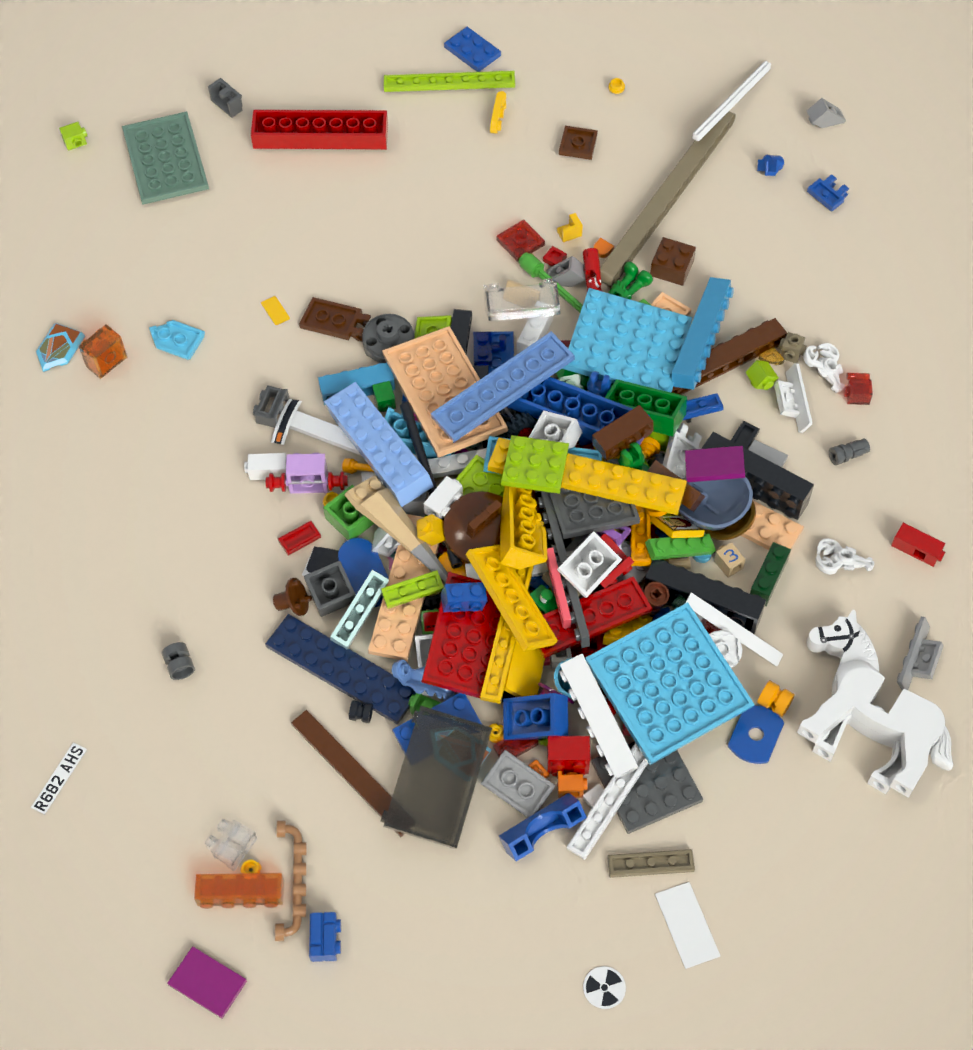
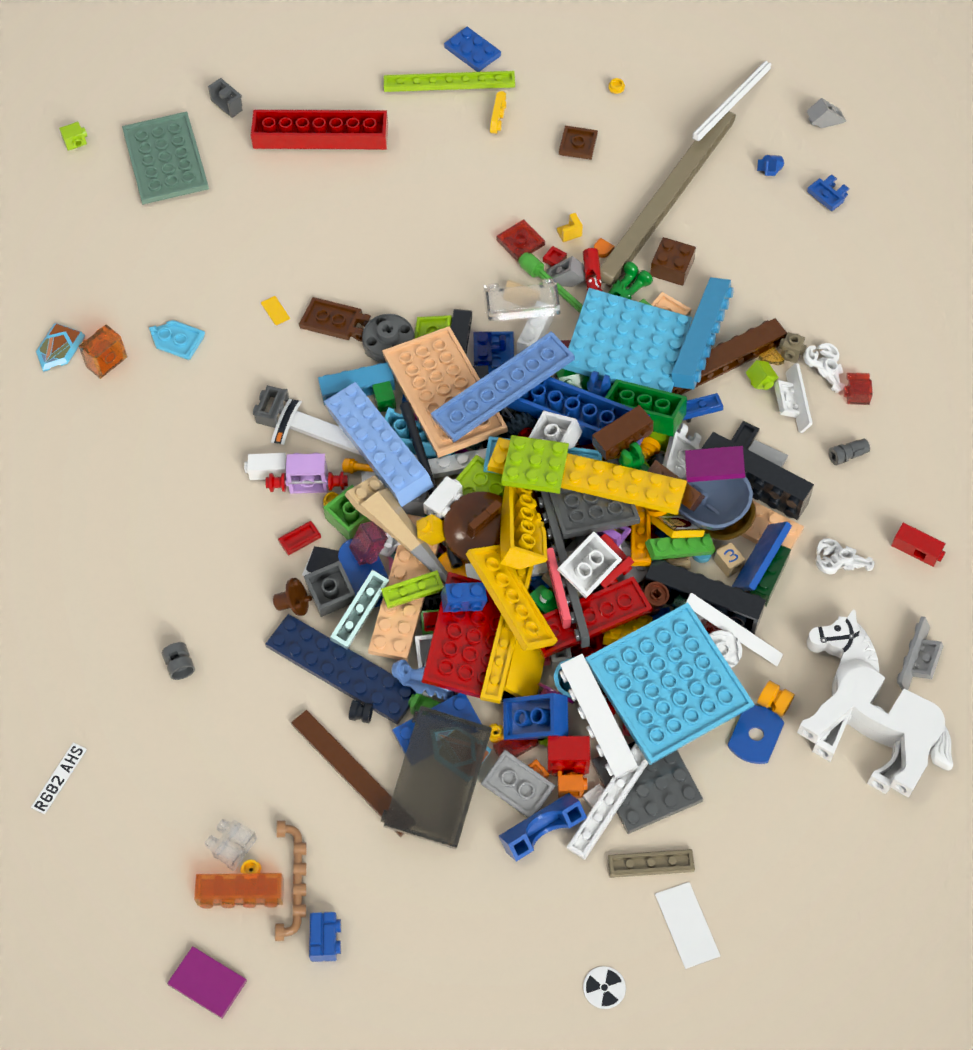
(368, 543): none -> clear pink brick
(762, 556): none -> blue tile

